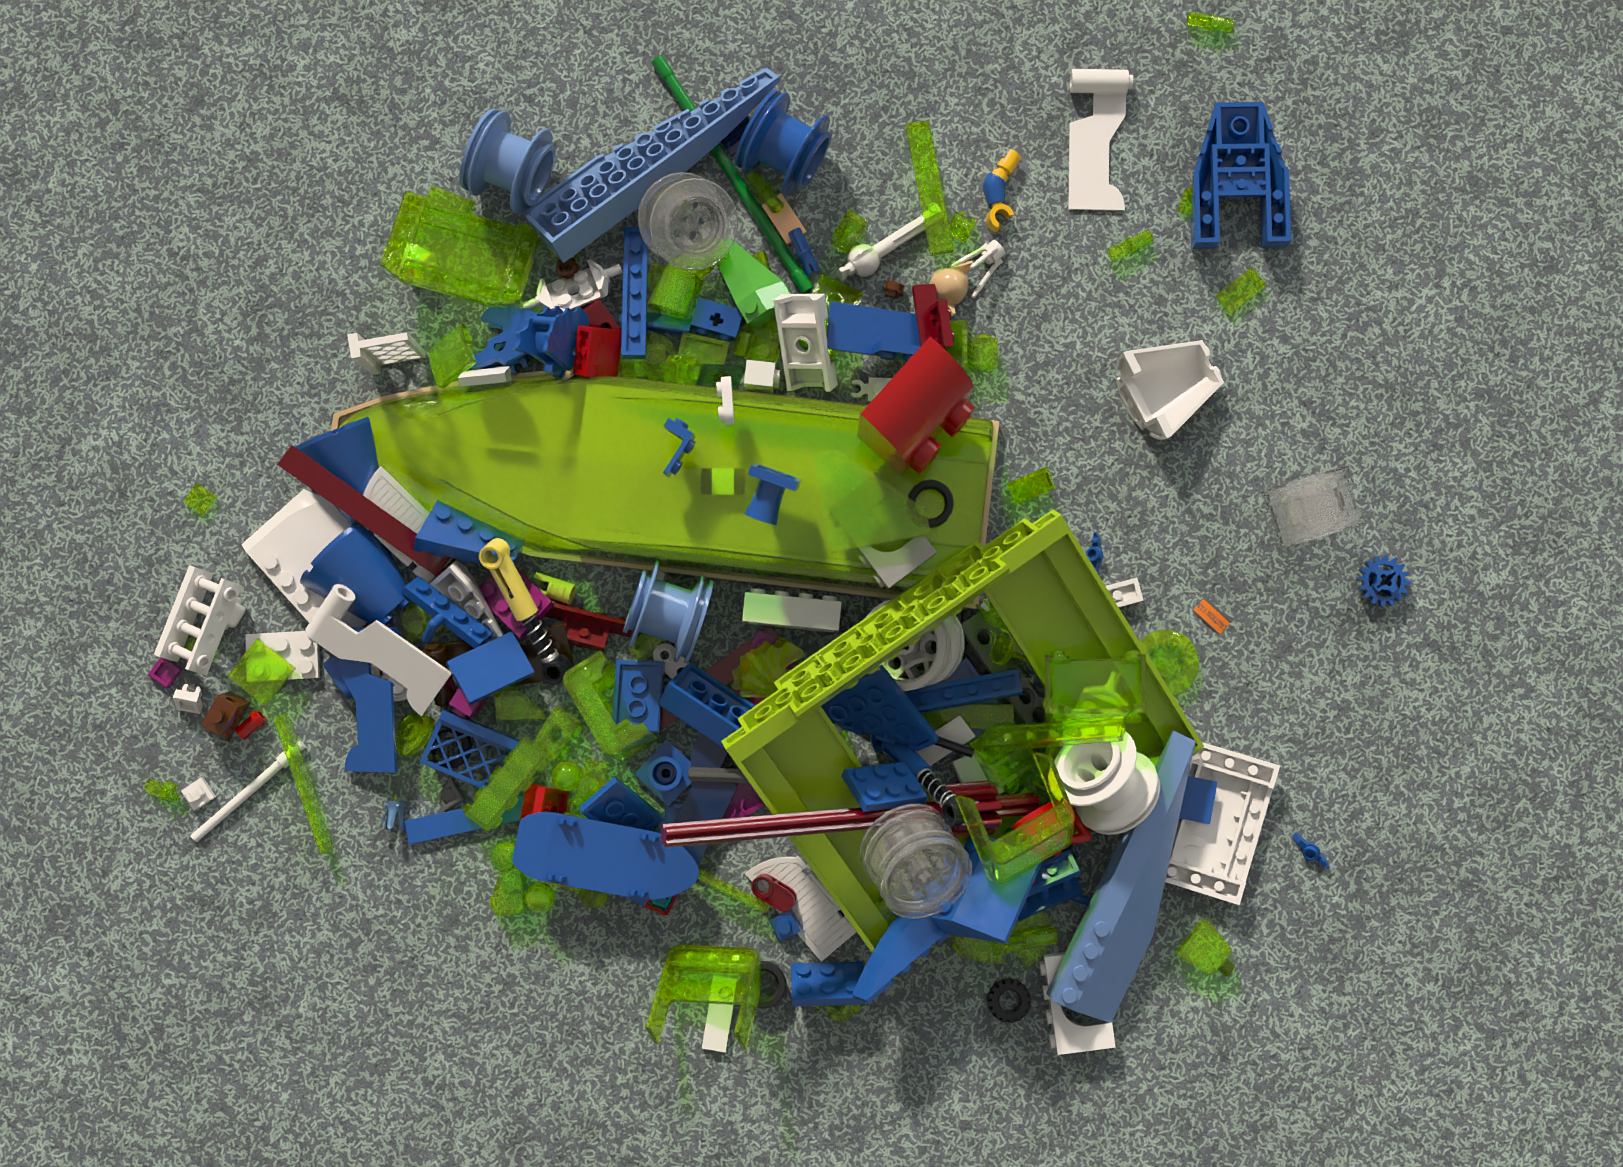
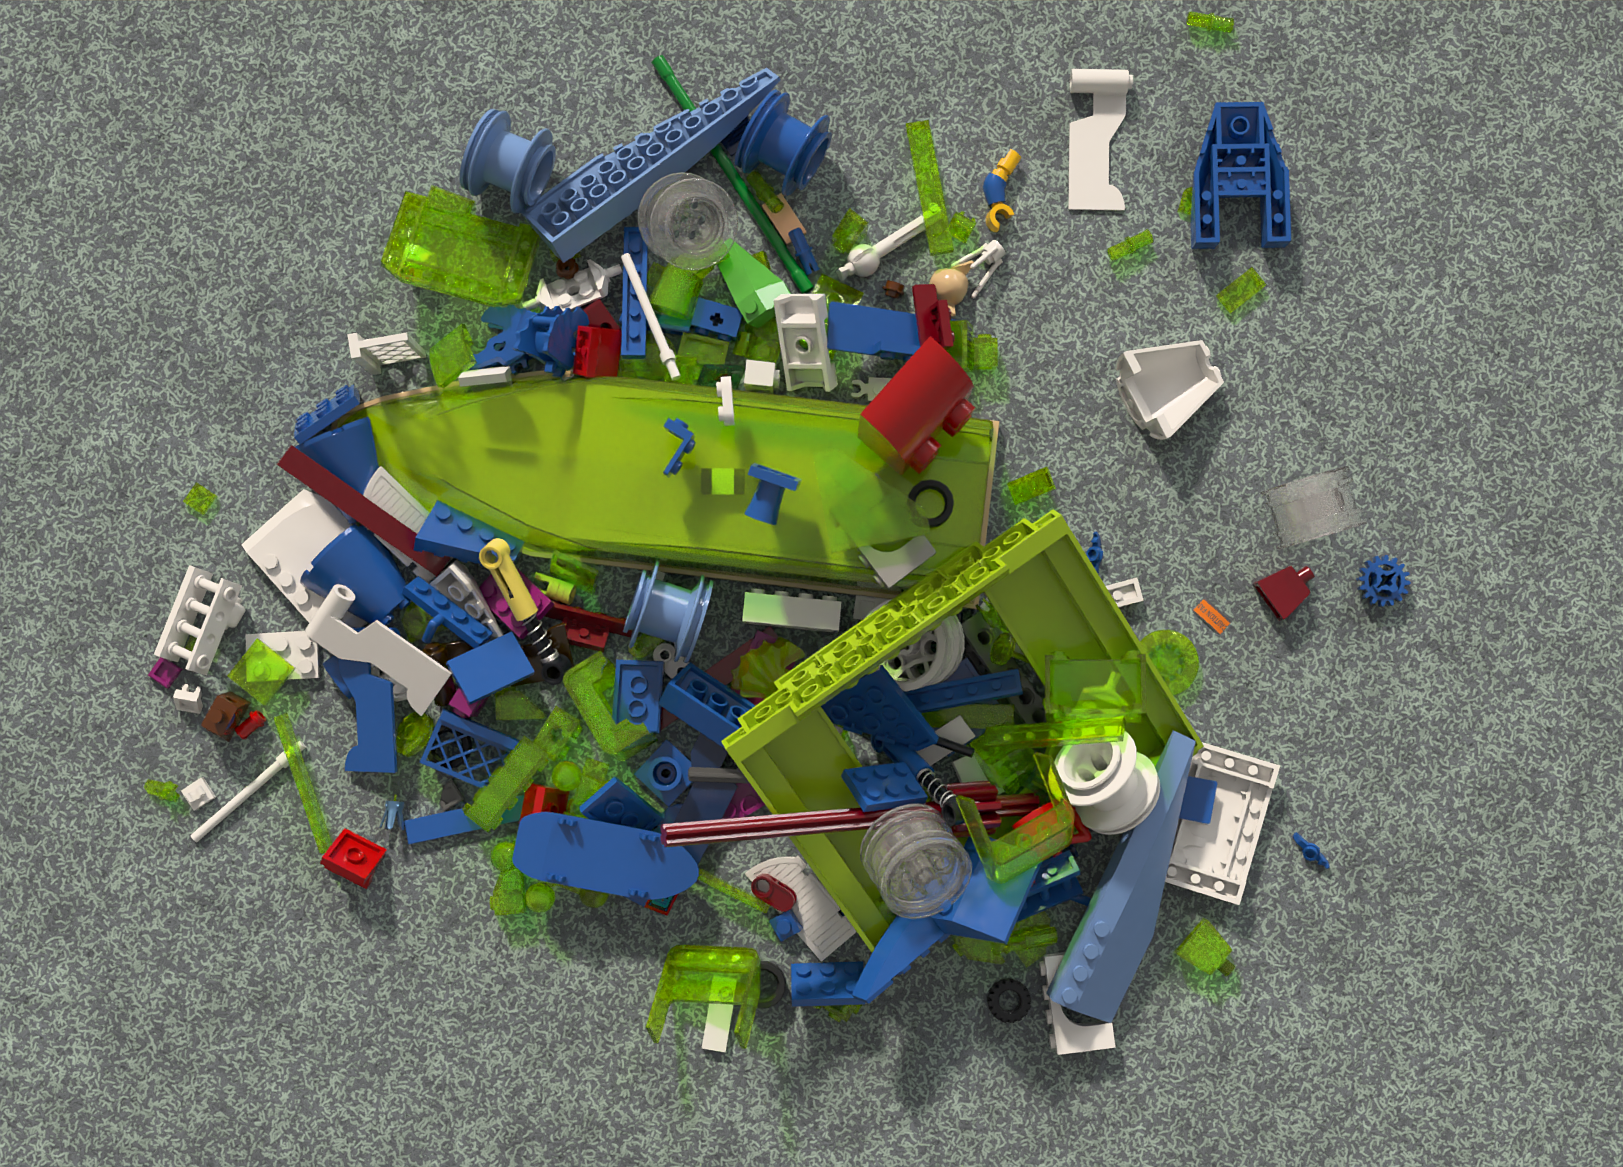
(326, 413): none -> blue plate
(353, 858): none -> red bracket
(574, 572): none -> clear neon green slope
(667, 355): none -> white bar
(865, 605): none -> white tile
(1284, 590): none -> dark red torso

